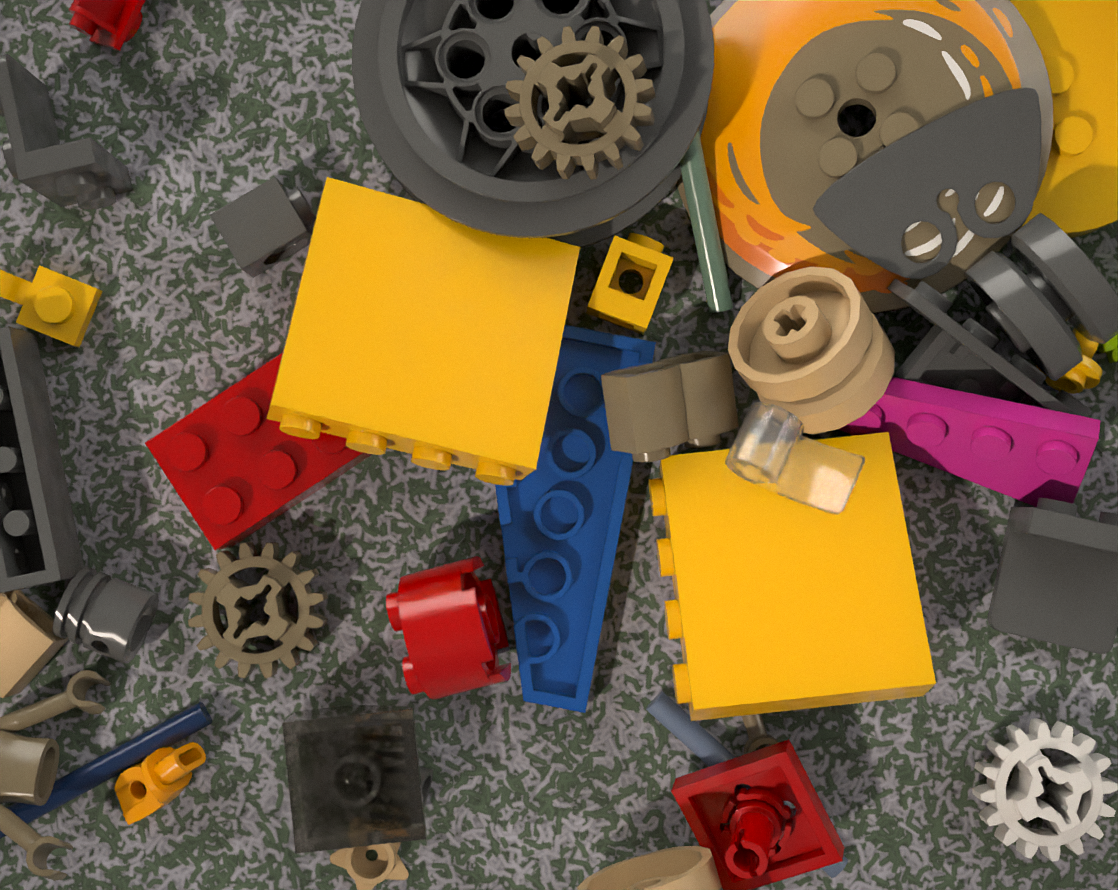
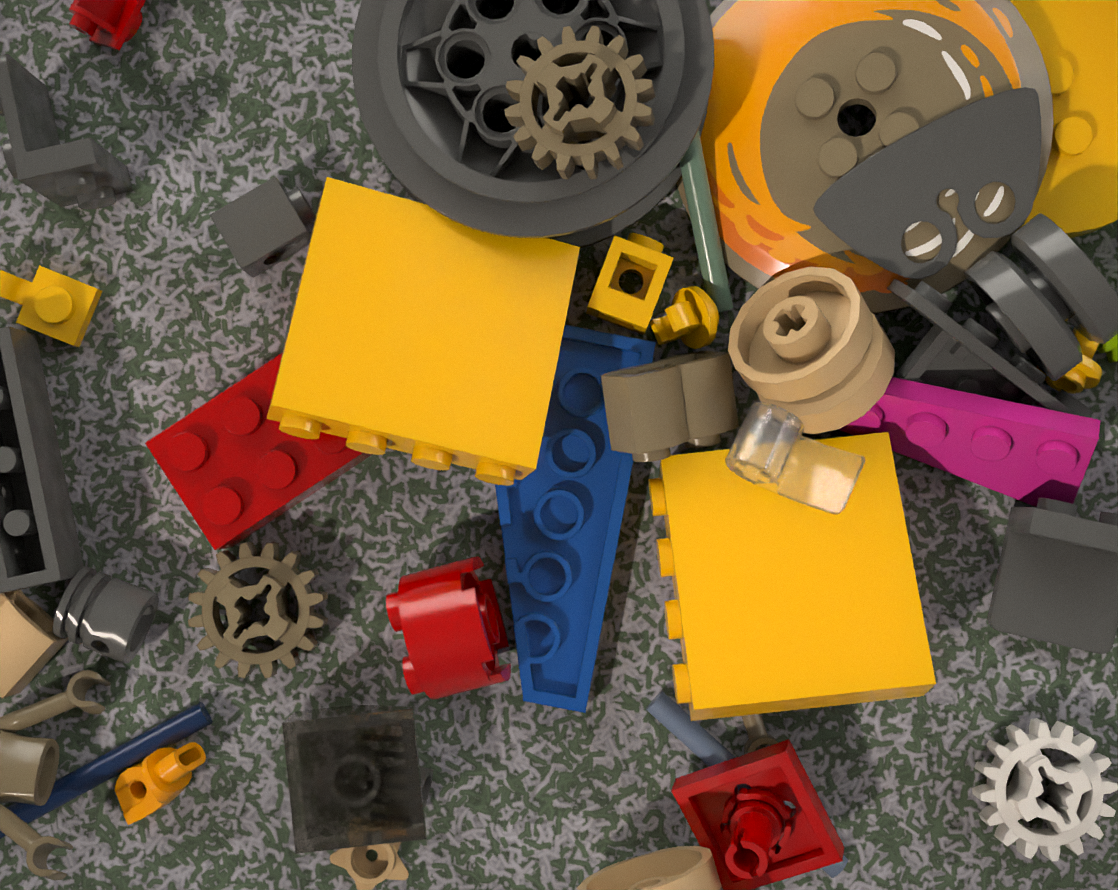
(690, 317): none -> yellow plate

